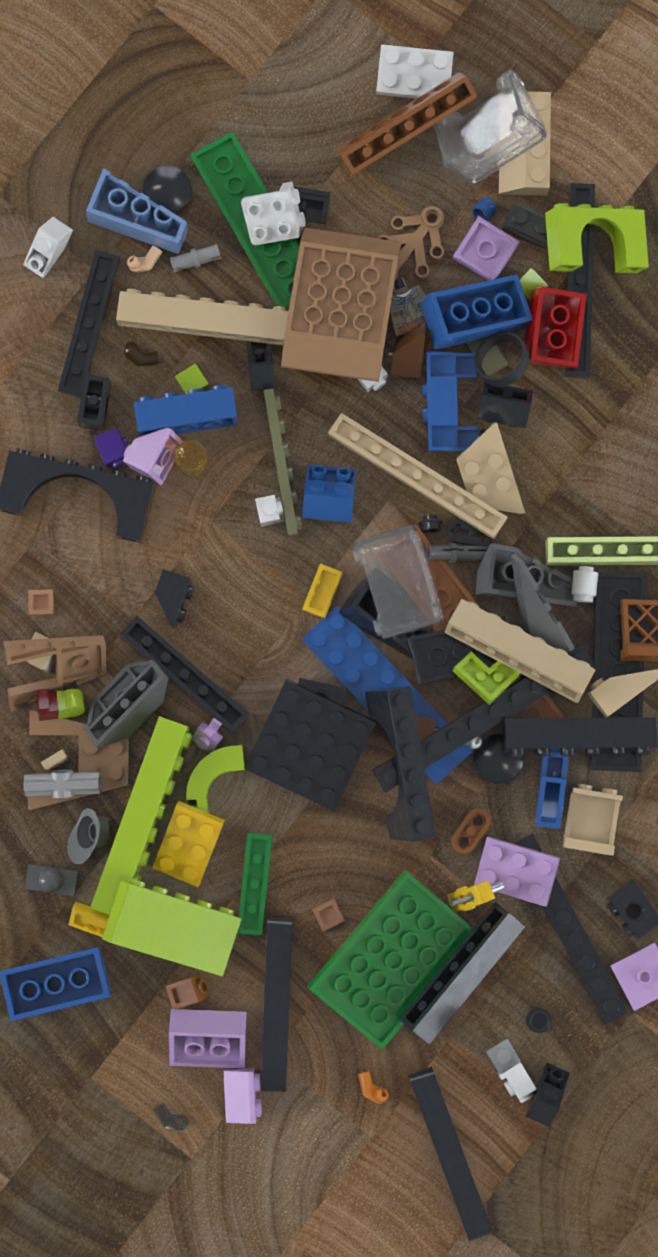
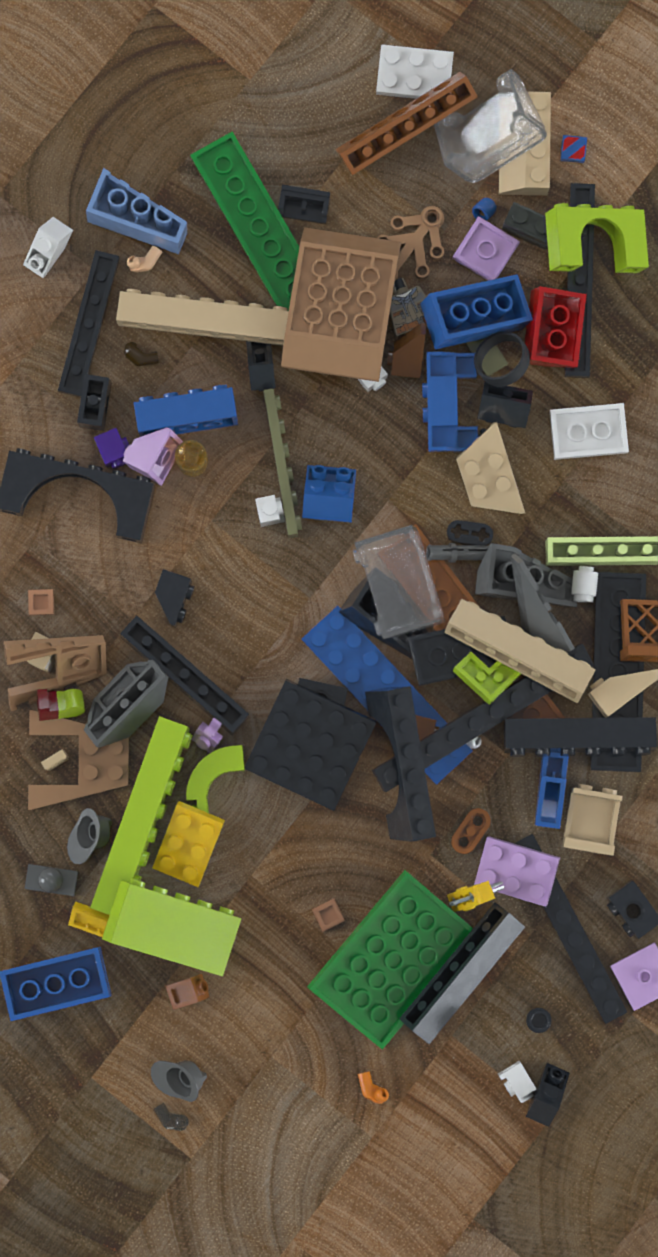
(62, 783): light grey piece -> none
(168, 187): black dish -> none
(178, 1079): none -> dark grey piece
(191, 379): lime tile -> none
(195, 258): light grey pin -> none
(207, 1038): lavender slope -> none
(240, 1095): lavender slope -> none
(254, 884): green plate -> none
(273, 215): white bracket -> none
(276, 1004): black beam -> none
(322, 591): yellow plate -> none
(417, 476): tan plate -> none
(430, 524): black plate -> none
(450, 1154): black beam -> none
(495, 764): black dish -> none
(503, 1055): light grey plate -> none
(531, 281): lime slope -> none
(573, 149): none -> blue tile
(589, 431): none -> white plate

